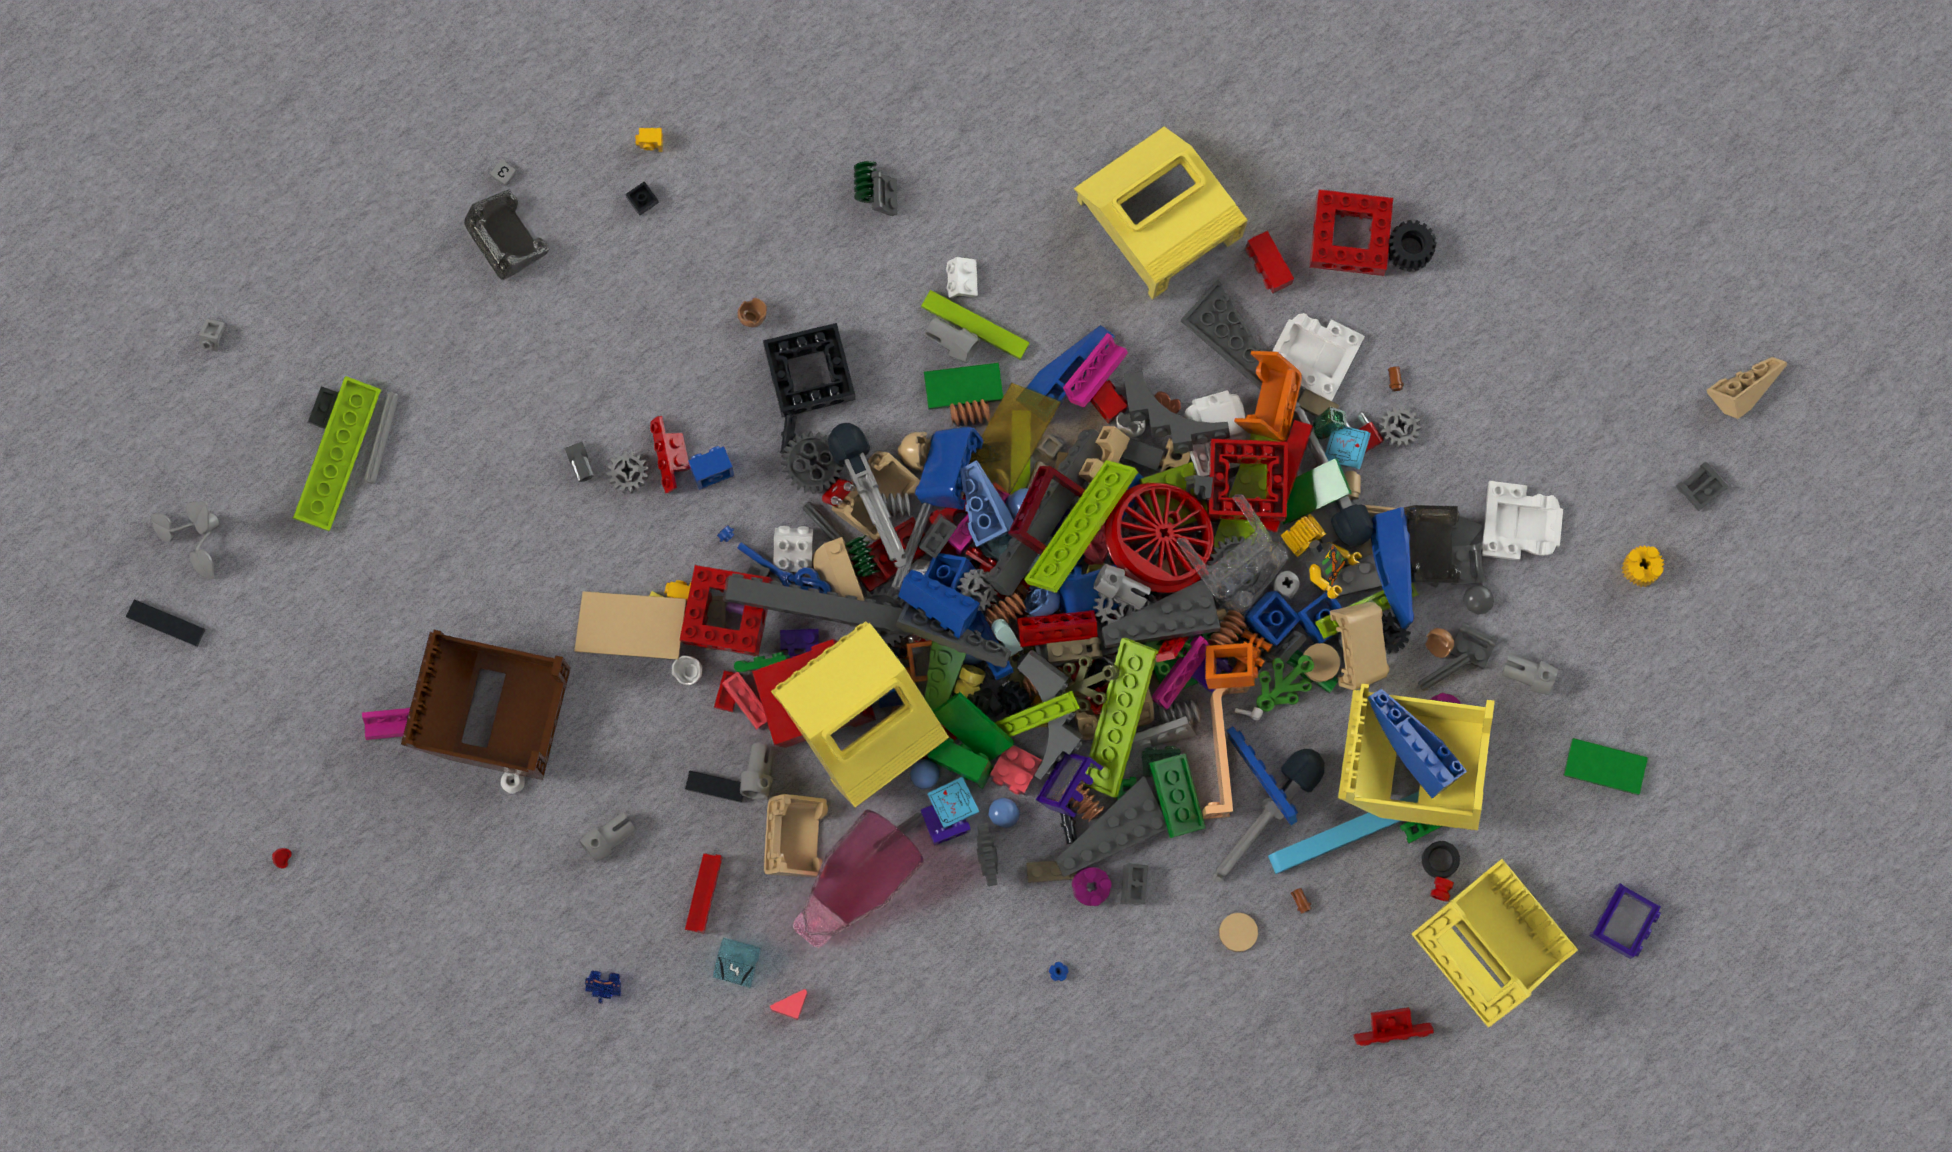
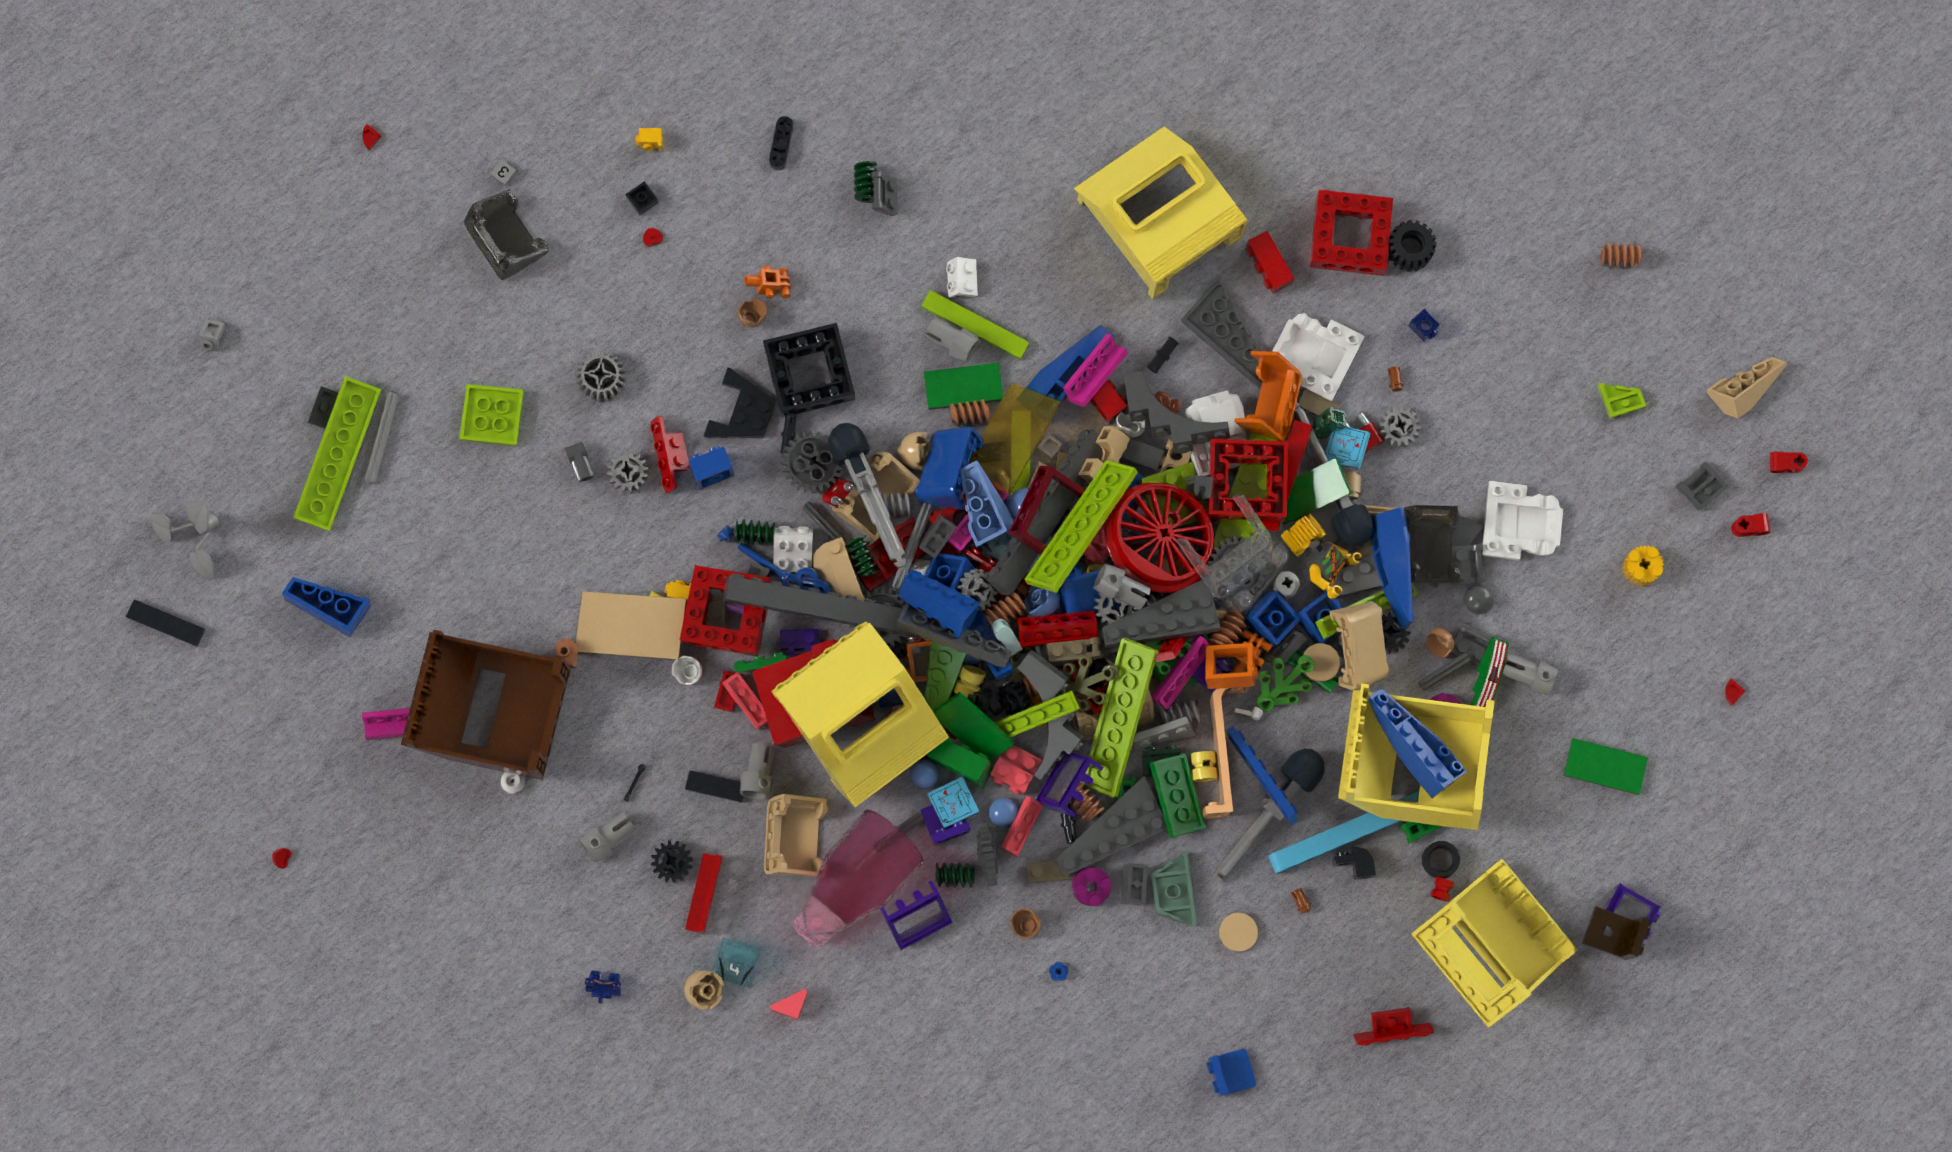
(330, 606): none -> blue wedge
(370, 137): none -> red tile
(491, 415): none -> lime plate
(571, 655): none -> nougat brick
(583, 374): none -> light grey gear
(641, 768): none -> black hinge
(651, 237): none -> red piece
(679, 856): none -> black gear
(703, 989): none -> tan cylinder
(750, 413): none -> black wing
(754, 532): none -> dark green piece
(770, 282): none -> orange piece
(783, 156): none -> black beam
(918, 919): none -> dark purple window
(955, 875): none -> dark green piece
(1021, 826): none -> coral tile
(1025, 923): none -> medium nougat hair
(1162, 355): none -> black pin
(1174, 891): none -> sand green wing
(1207, 772): none -> light yellow wheel
(1231, 1072): none -> blue bracket
(1361, 861): none -> black brick
(1424, 317): none -> clear blue brick
(1490, 672): none -> slope
(1620, 254): none -> nougat piece
(1621, 400): none -> lime wing
(1626, 935): none -> dark brown bracket
(1733, 691): none -> red tile
(1754, 525): none -> red piece
(1784, 462): none -> red piece

